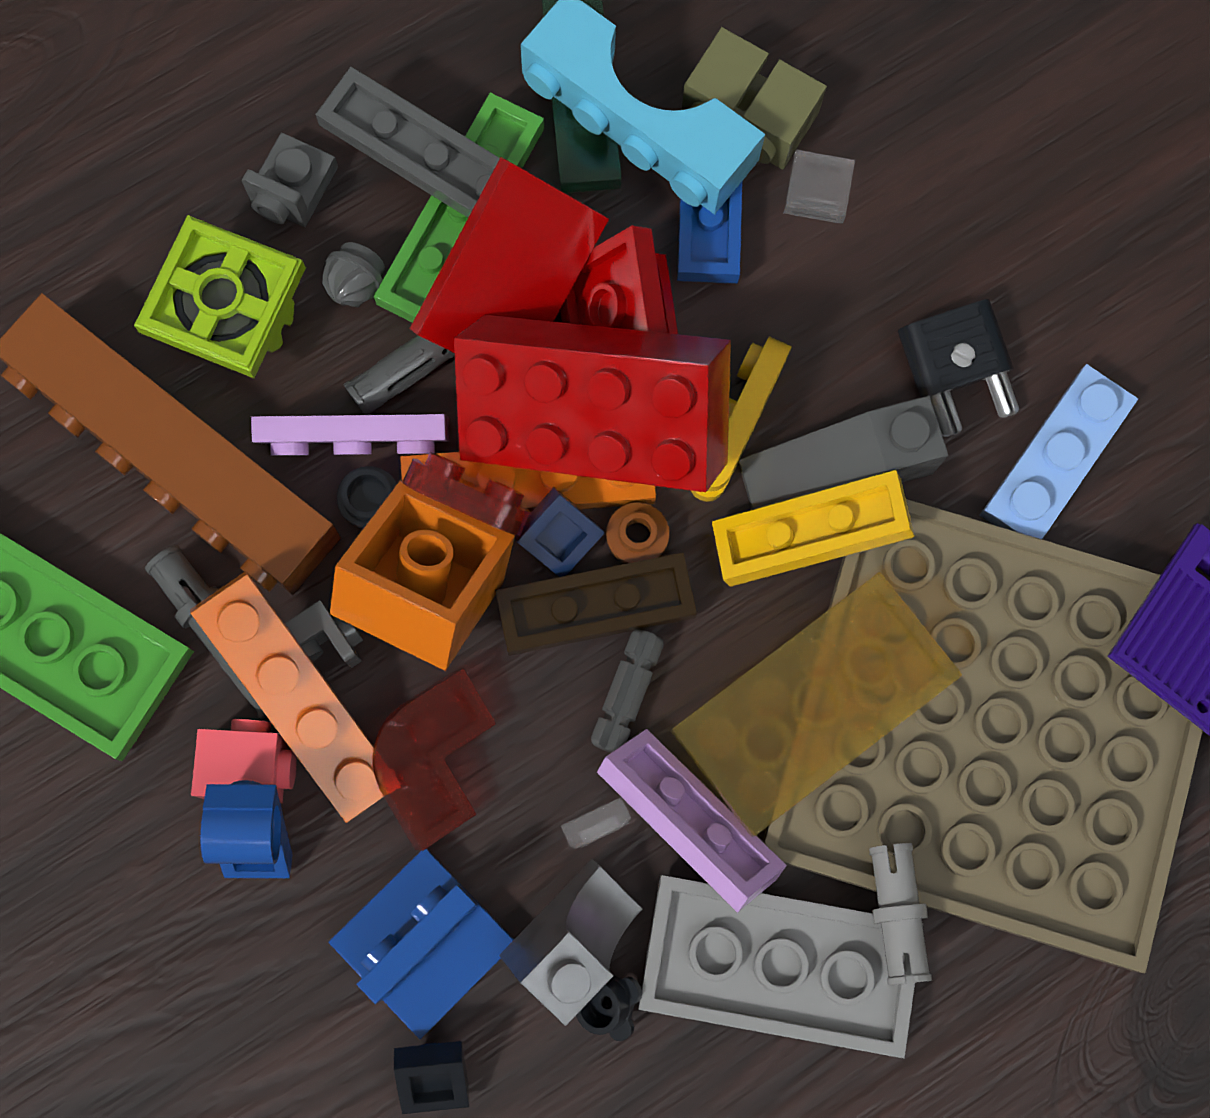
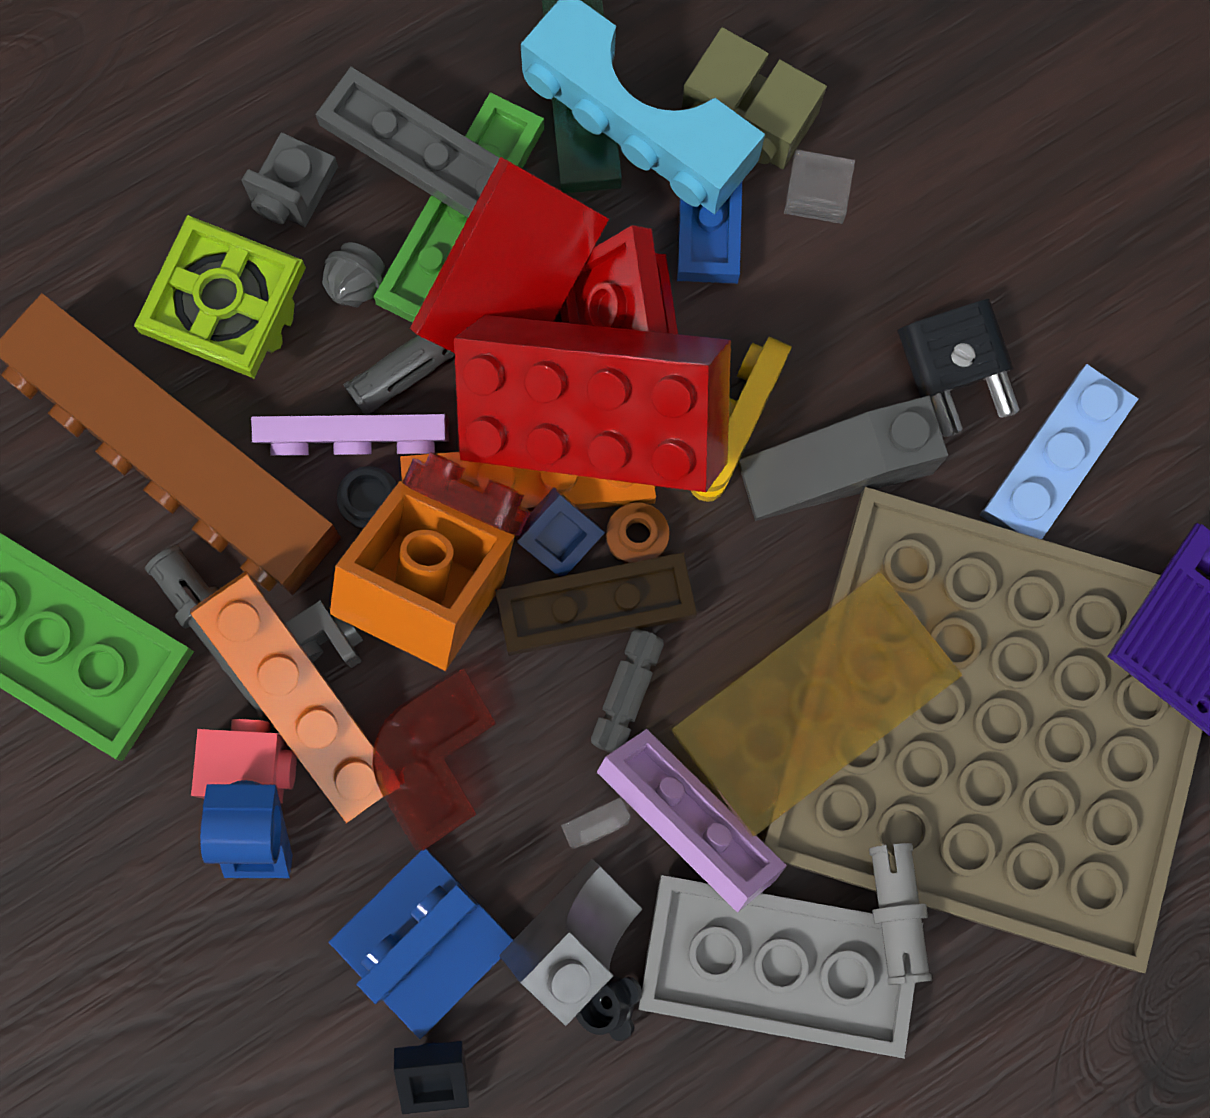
(813, 528): yellow plate -> none

